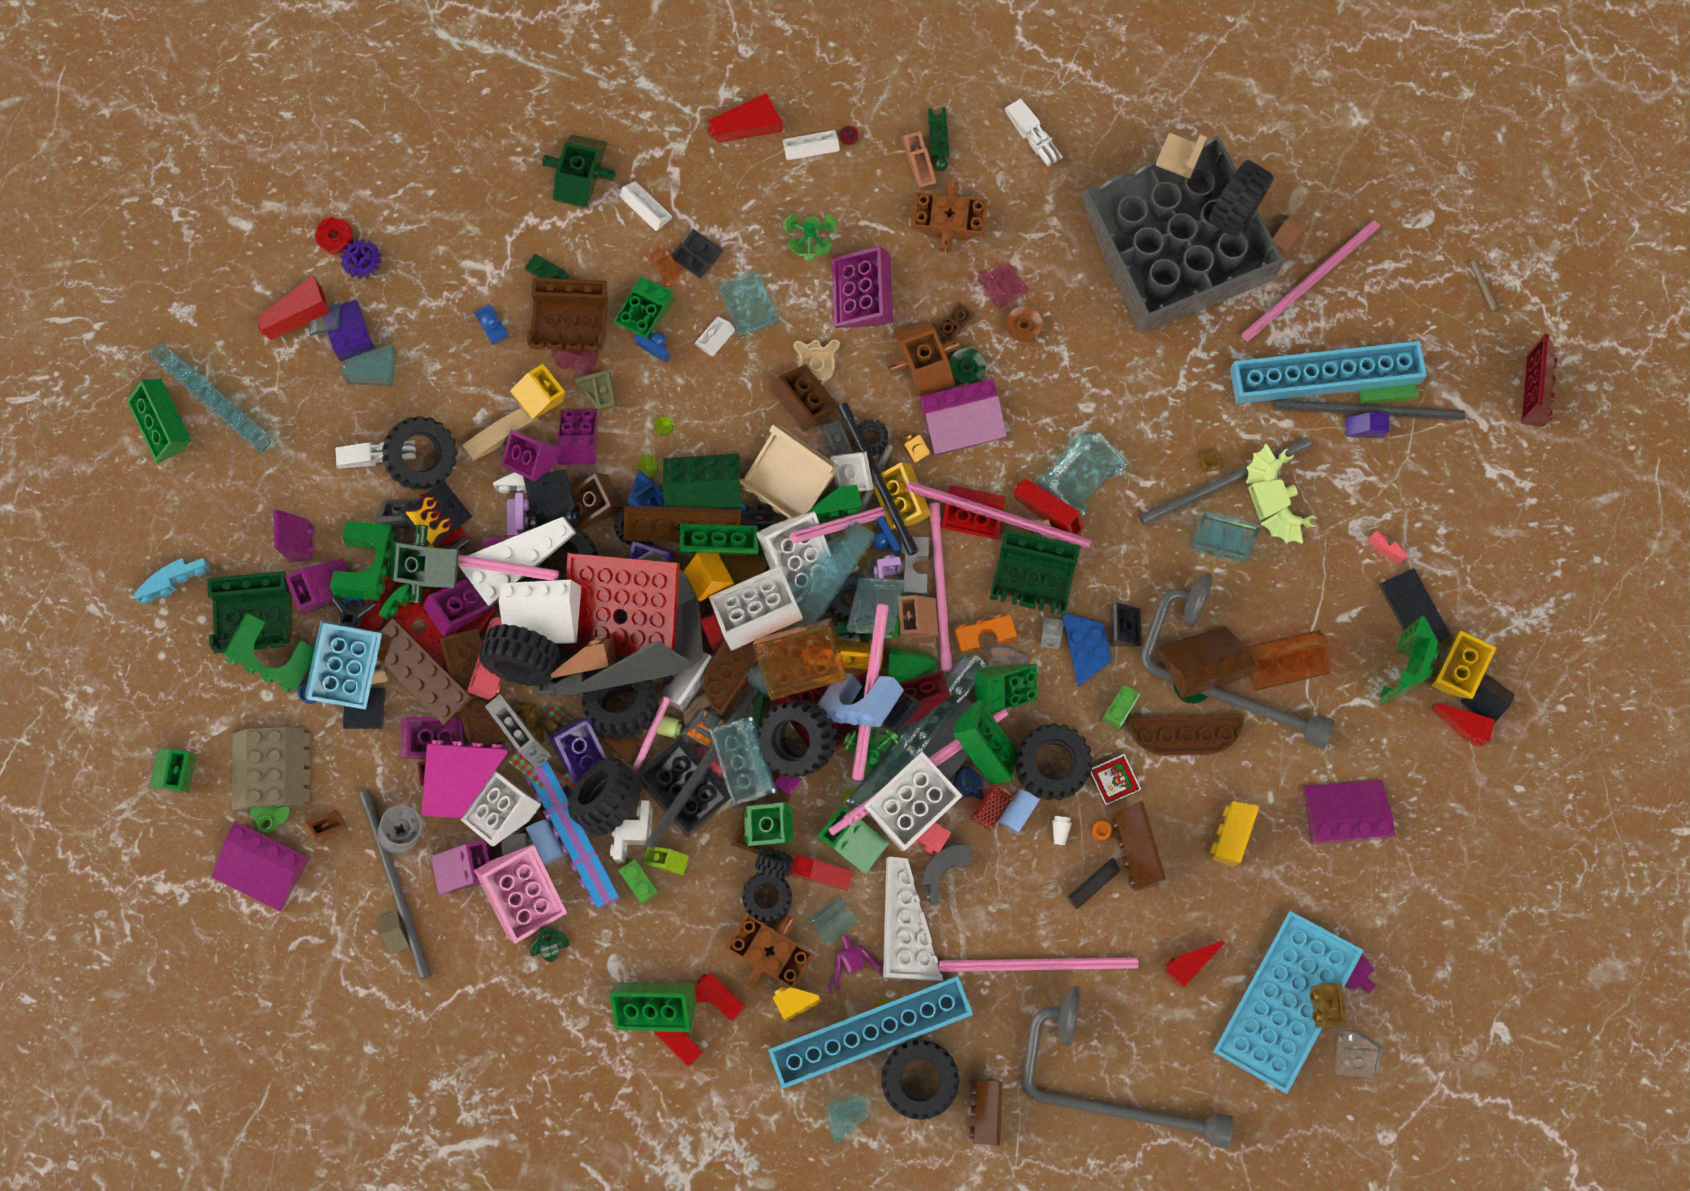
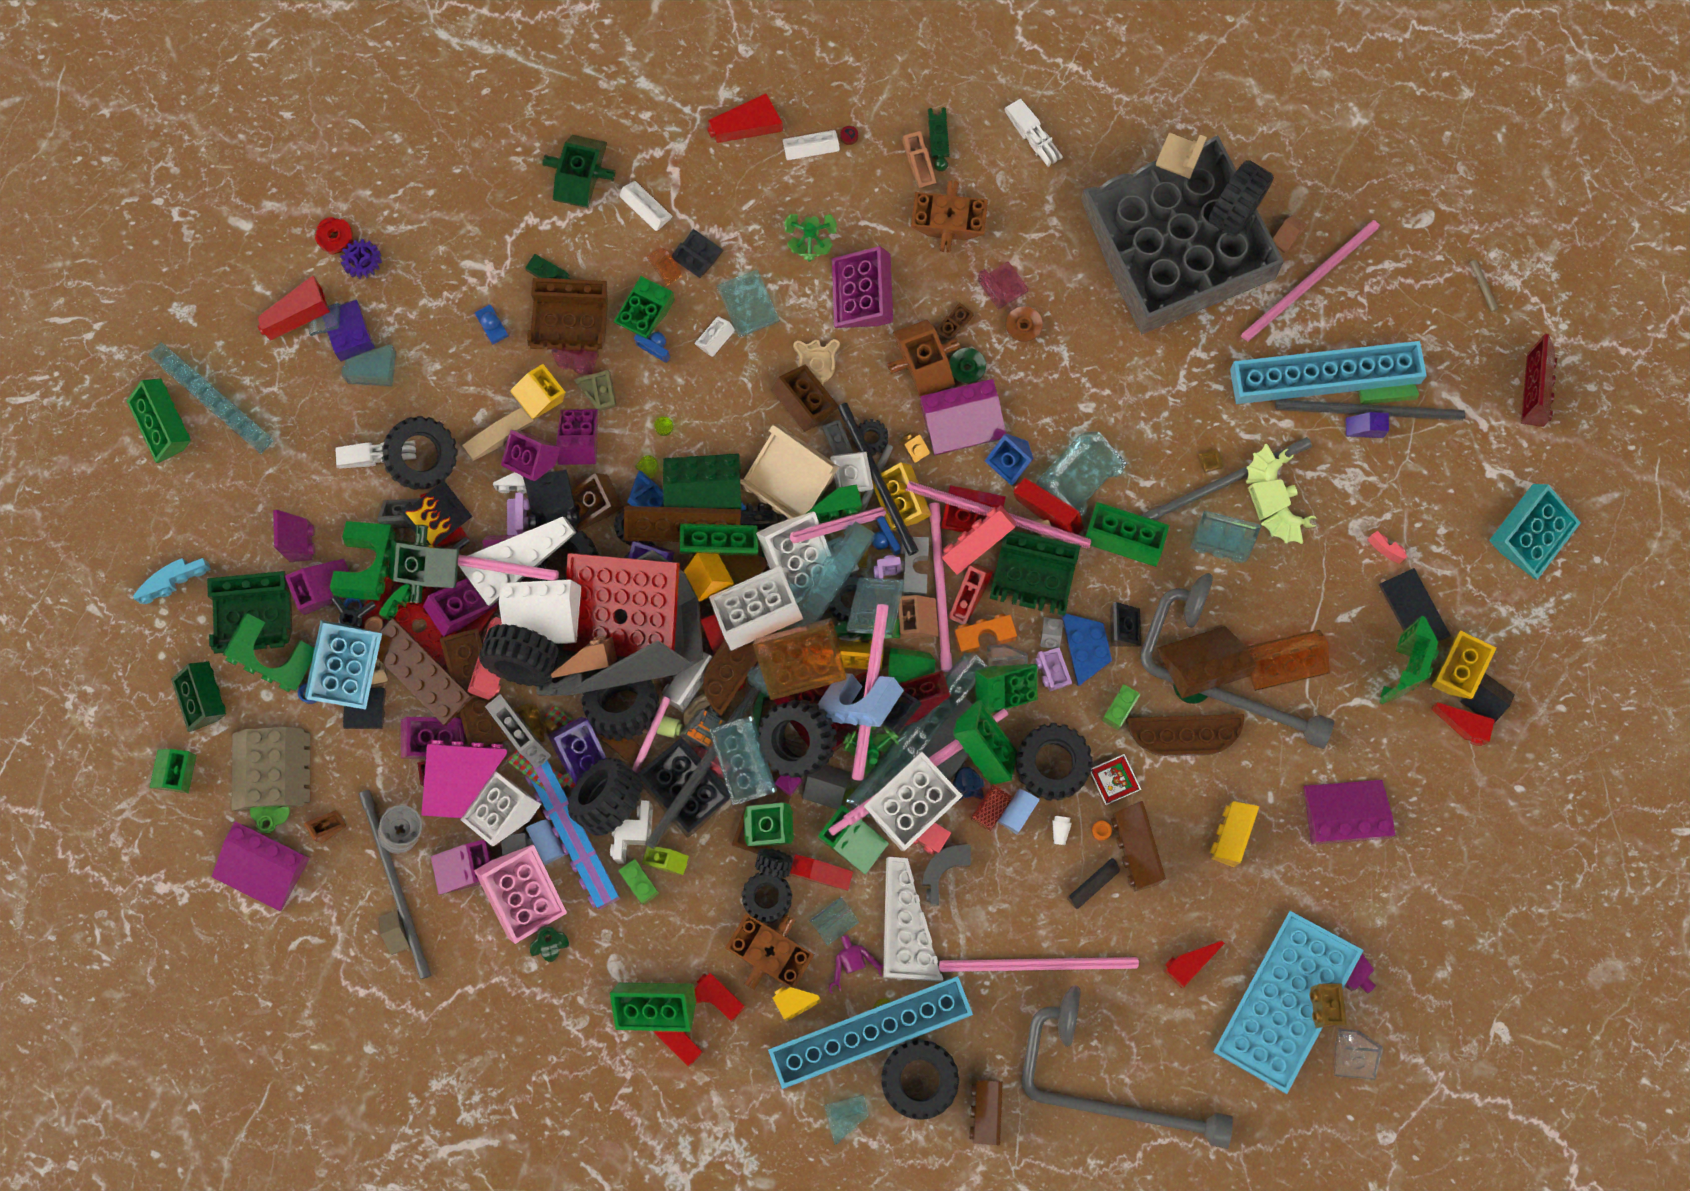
(198, 695): none -> dark green slope
(374, 624): none -> nougat tile
(827, 786): none -> dark grey slope
(970, 593): none -> red slope
(979, 539): none -> coral brick
(1010, 457): none -> blue slope
(1053, 669): none -> lavender bracket
(1127, 534): none -> green slope
(1535, 530): none -> teal slope

